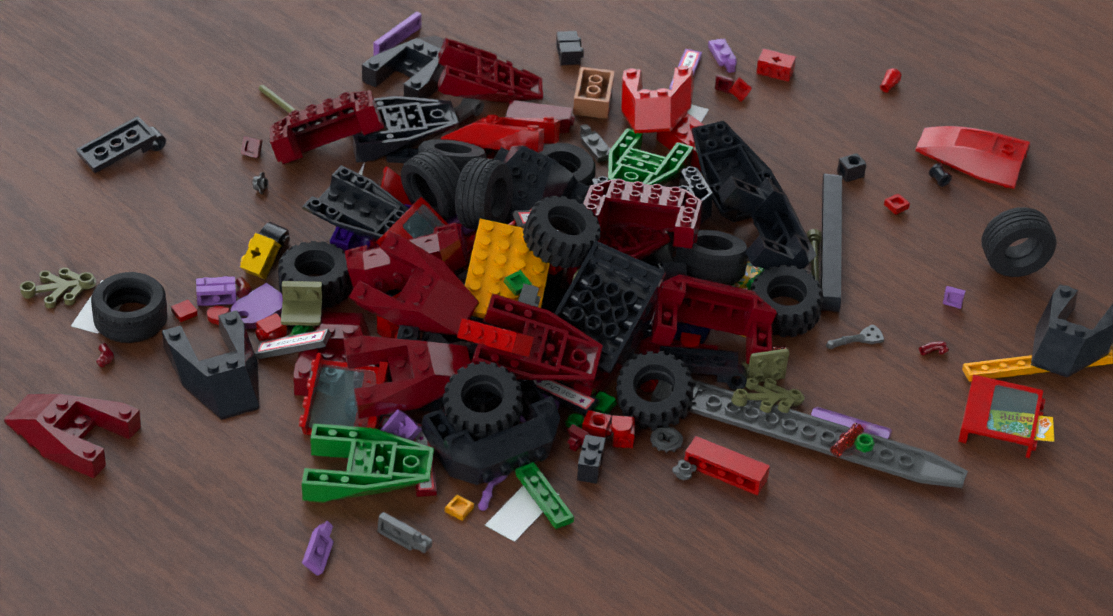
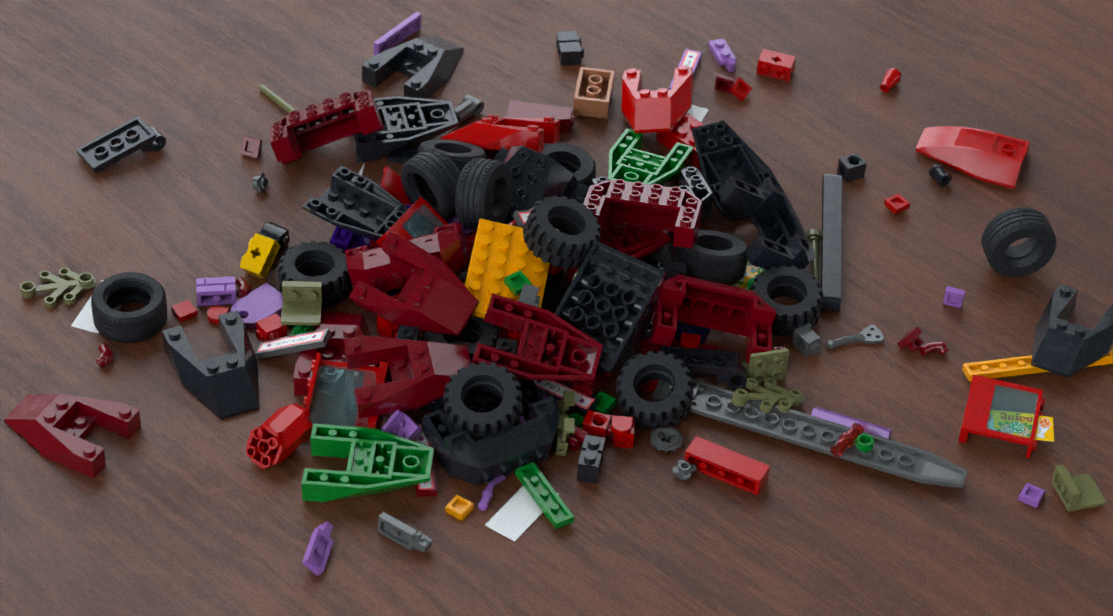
(279, 436): none -> red brick
(482, 76): dark red wedge -> none
(495, 337): red brick -> none
(566, 424): none -> olive piece
(594, 144): dark grey hinge -> none
(806, 340): none -> dark grey brick
(911, 339): none -> dark red tile
(1031, 495): none -> medium lavender tile
(1076, 491): none -> olive bracket

